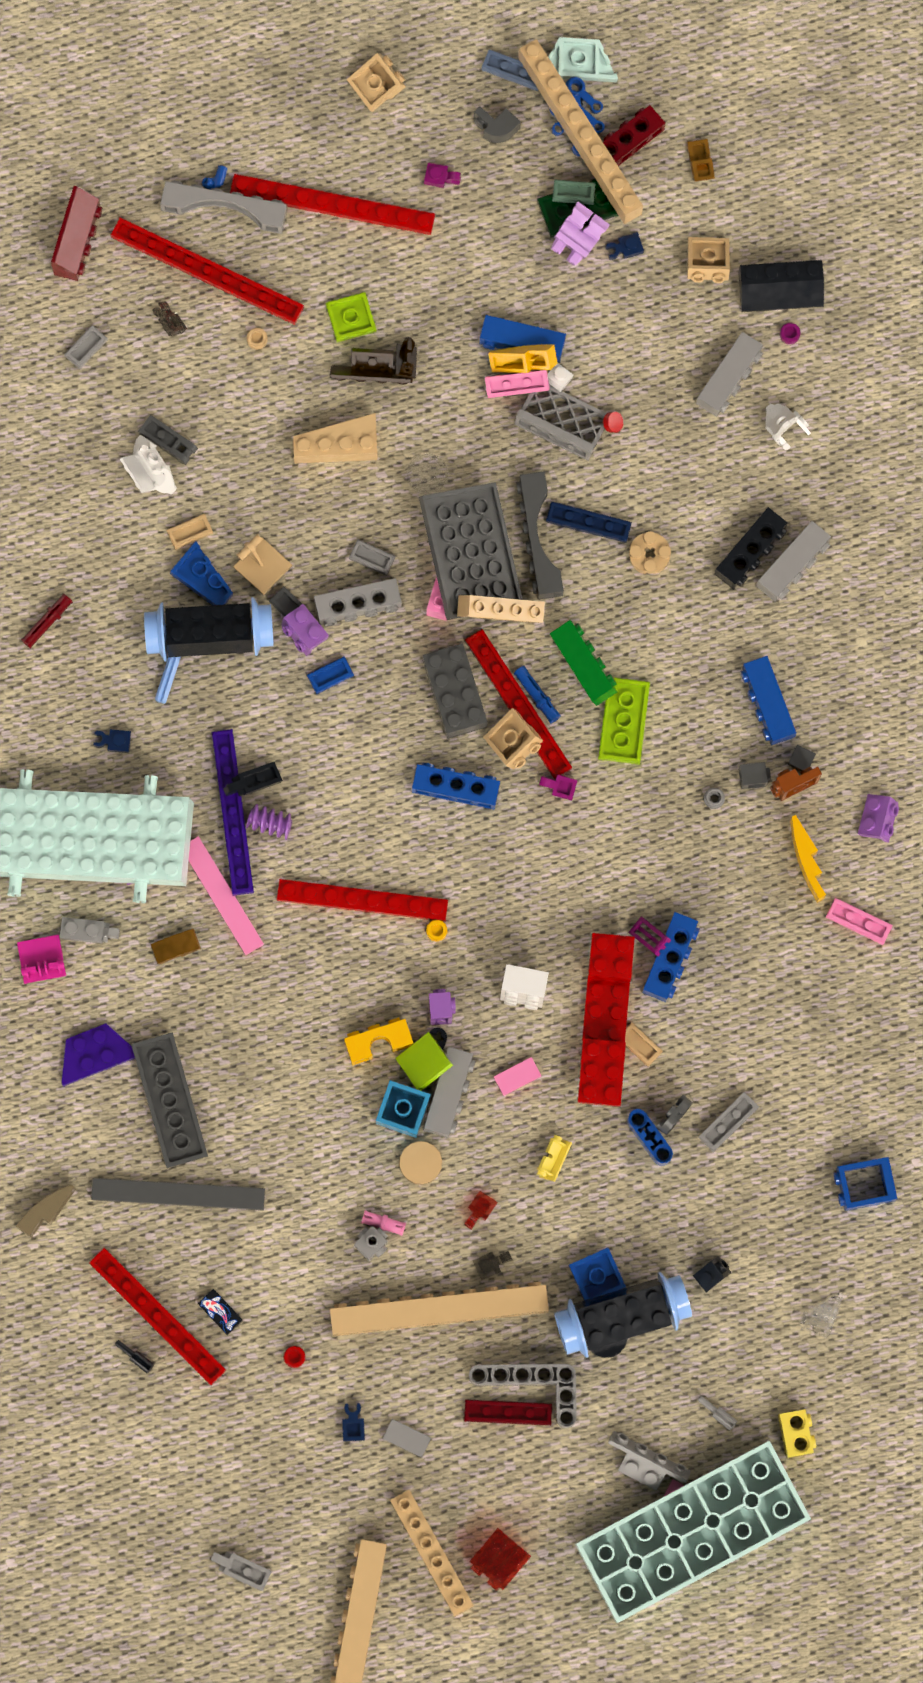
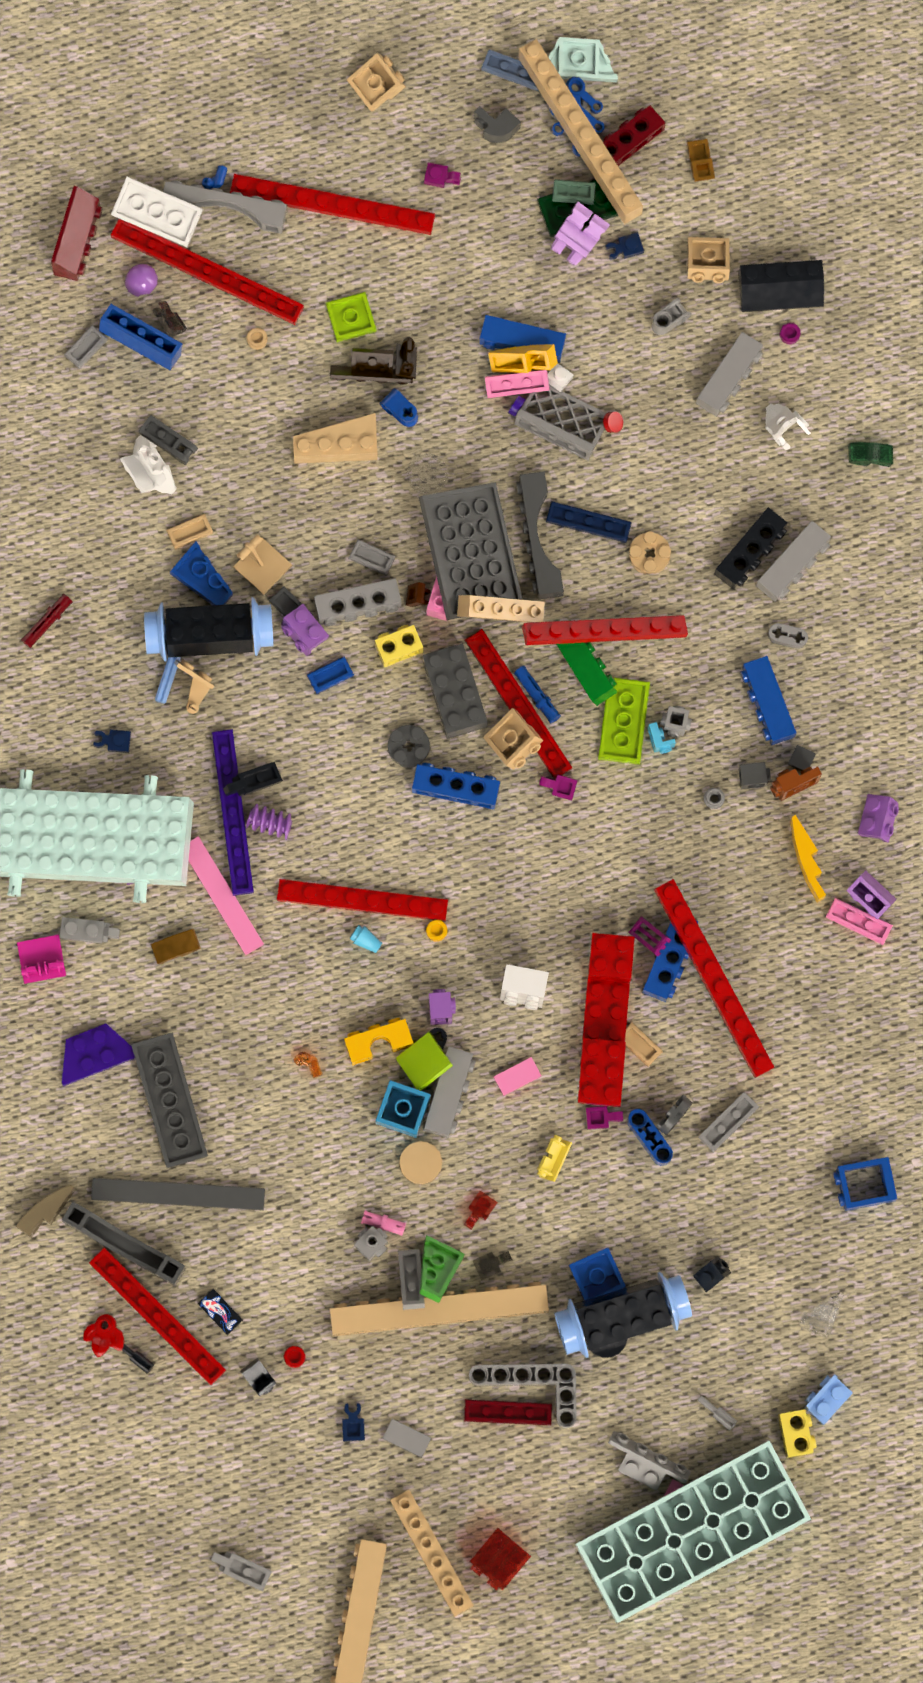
(103, 1338): none -> red plate
(124, 1244): none -> dark grey arch
(140, 337): none -> blue brick
(141, 280): none -> medium lavender hair
(157, 212): none -> white tile
(199, 687): none -> tan plate
(258, 1377): none -> bracket
(310, 1061): none -> clear orange arm
(365, 939): none -> medium azure cone
(398, 406): none -> blue piece
(401, 650): none -> light yellow brick
(410, 1279): none -> light grey plate
(415, 594): none -> reddish brown tile
(415, 736): none -> dark grey plate
(438, 1268): none -> bright green wing
(516, 406): none -> dark purple tile
(600, 1117): none -> magenta plate
(604, 630): none -> red plate
(656, 736): none -> medium azure bracket
(673, 314): none -> light grey piece
(678, 714): none -> light grey brick
(714, 978): none -> red plate
(786, 640): none -> light grey beam
(828, 1399): none -> light blue bracket
(870, 453): none -> clear green slope
(871, 895): none -> medium lavender brick

